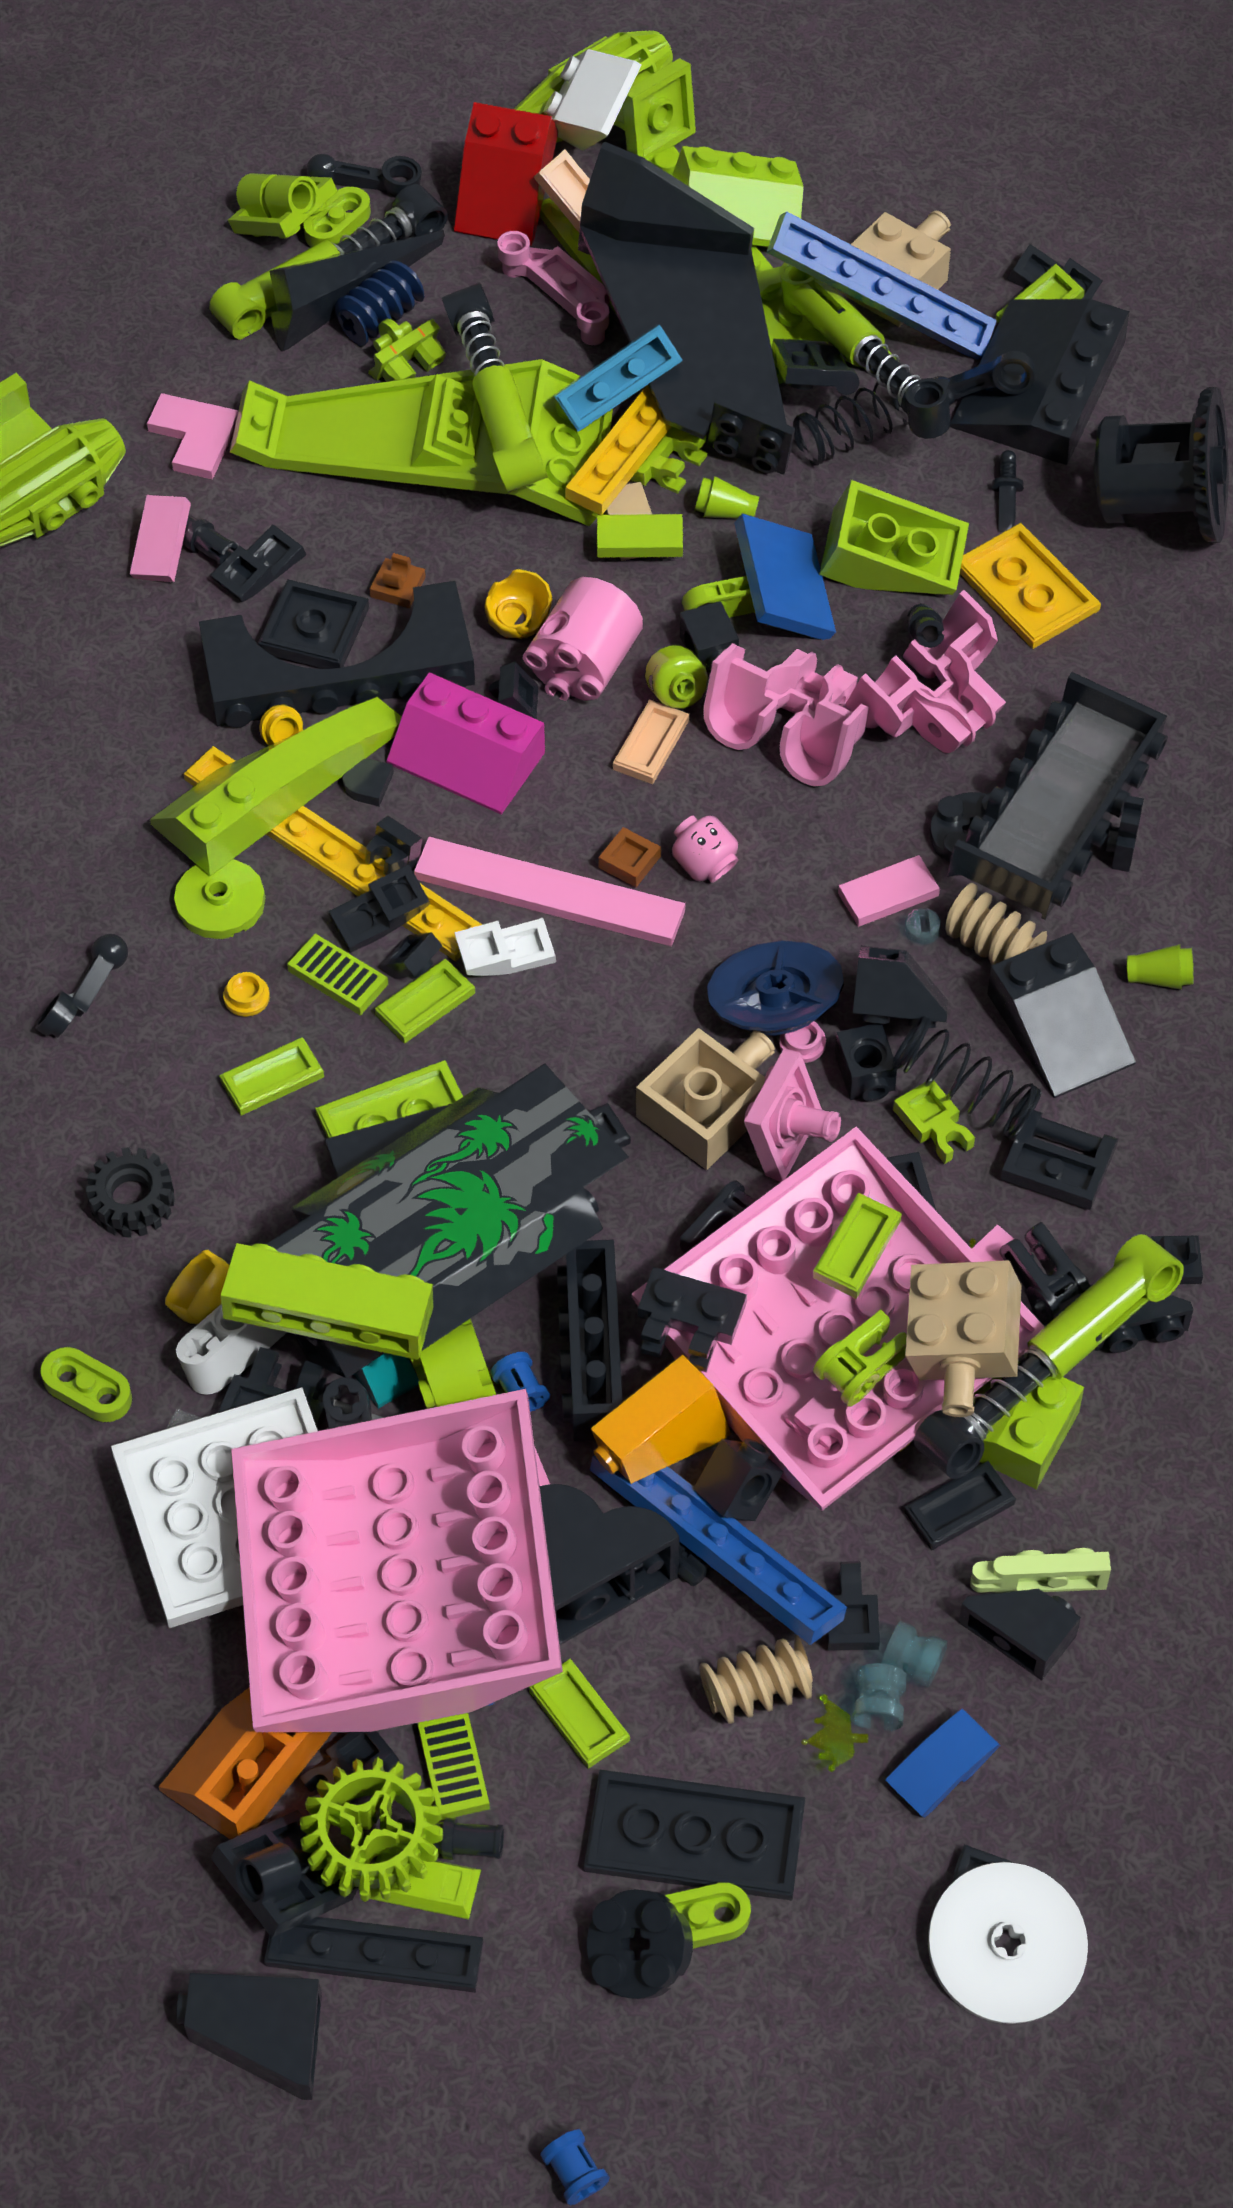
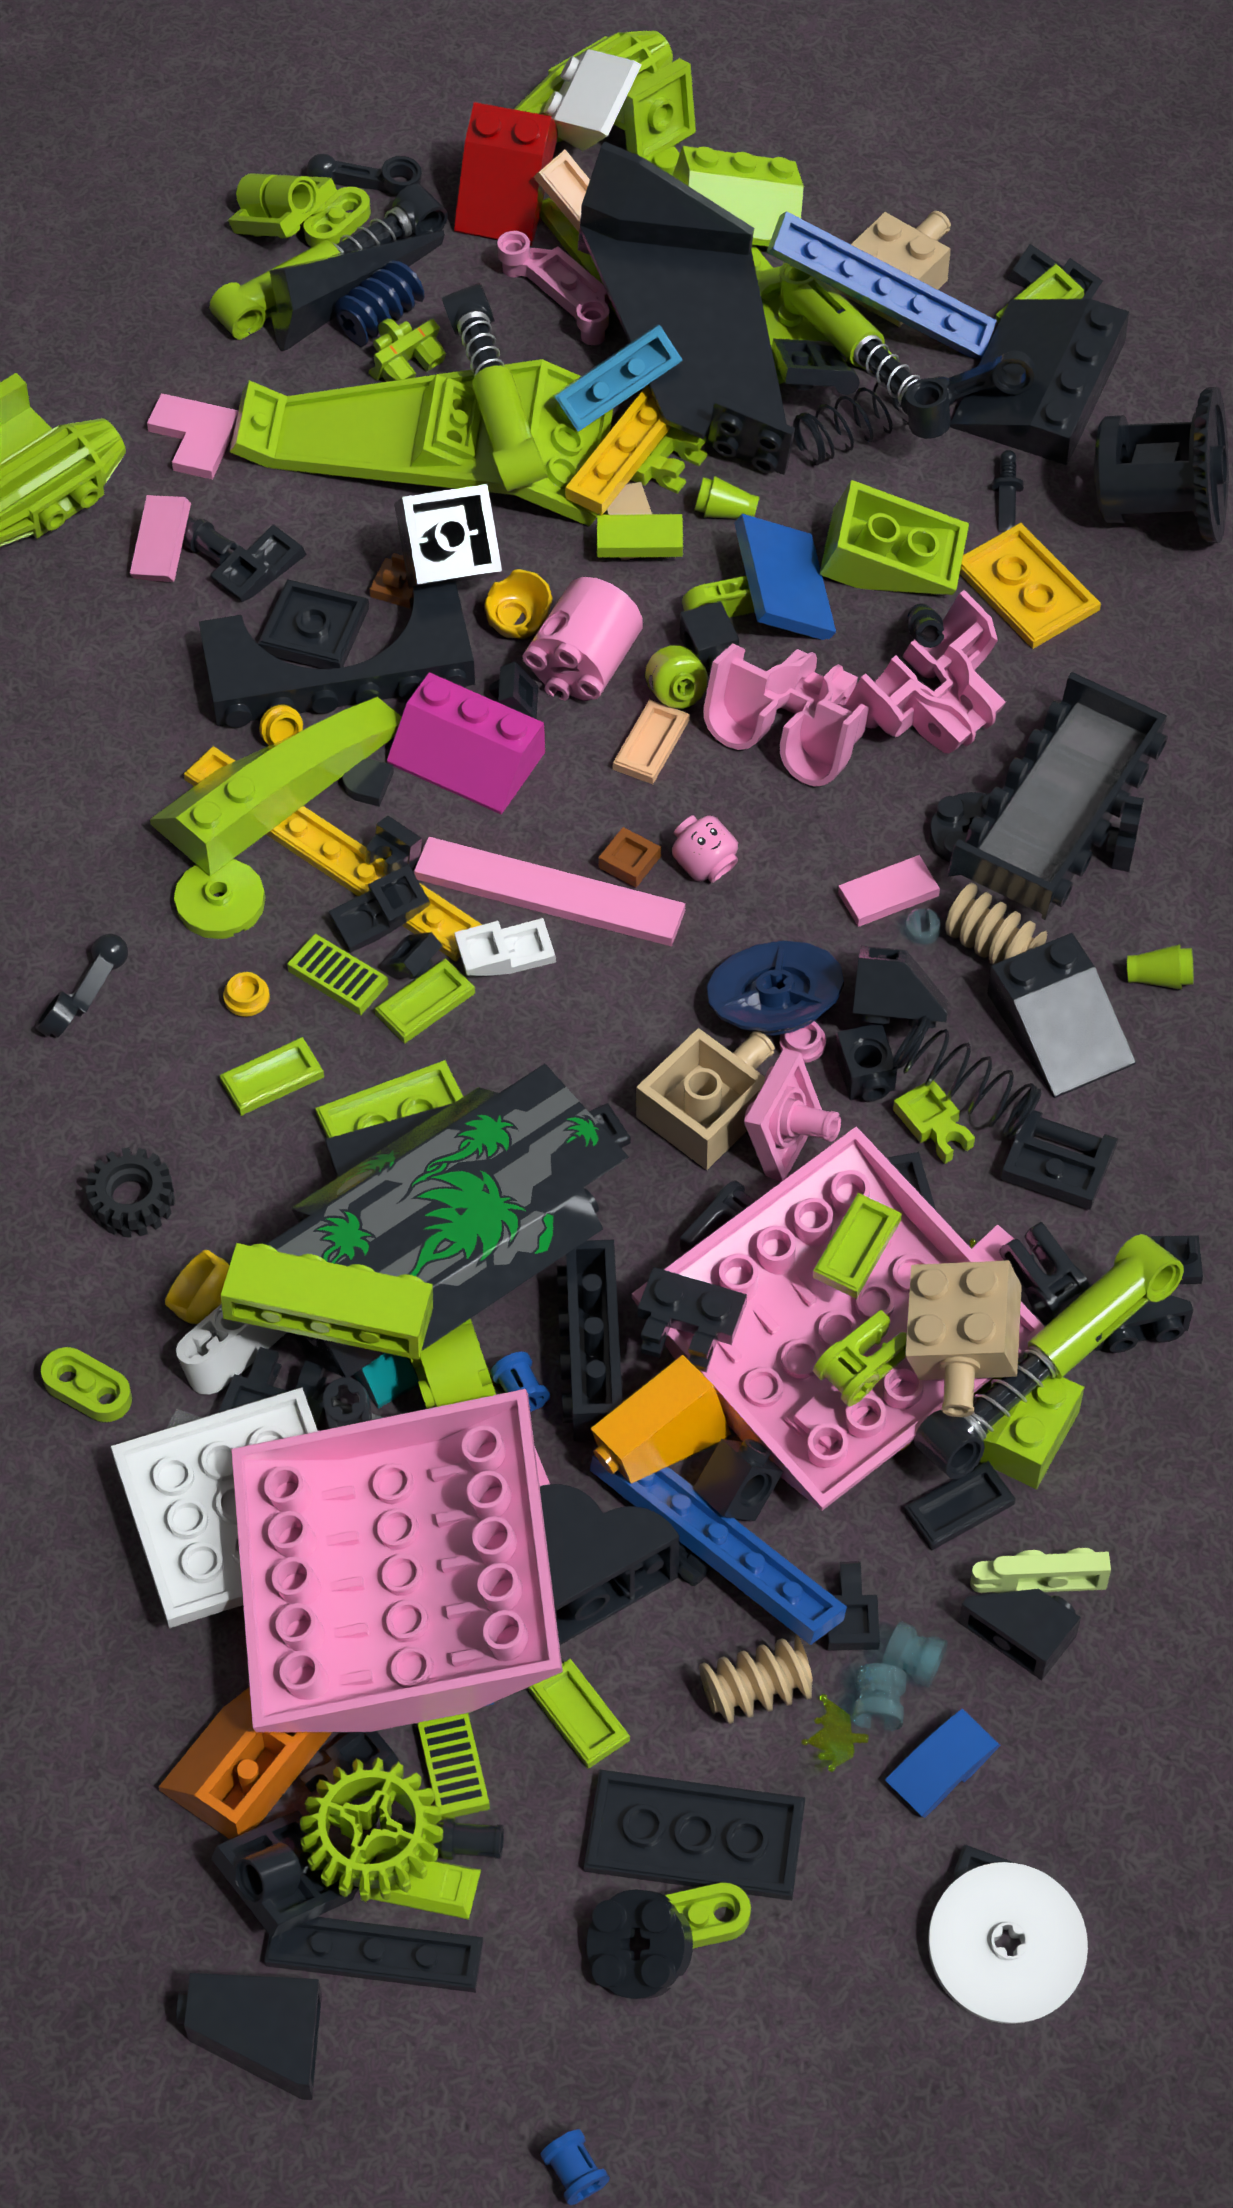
(447, 536): none -> piece

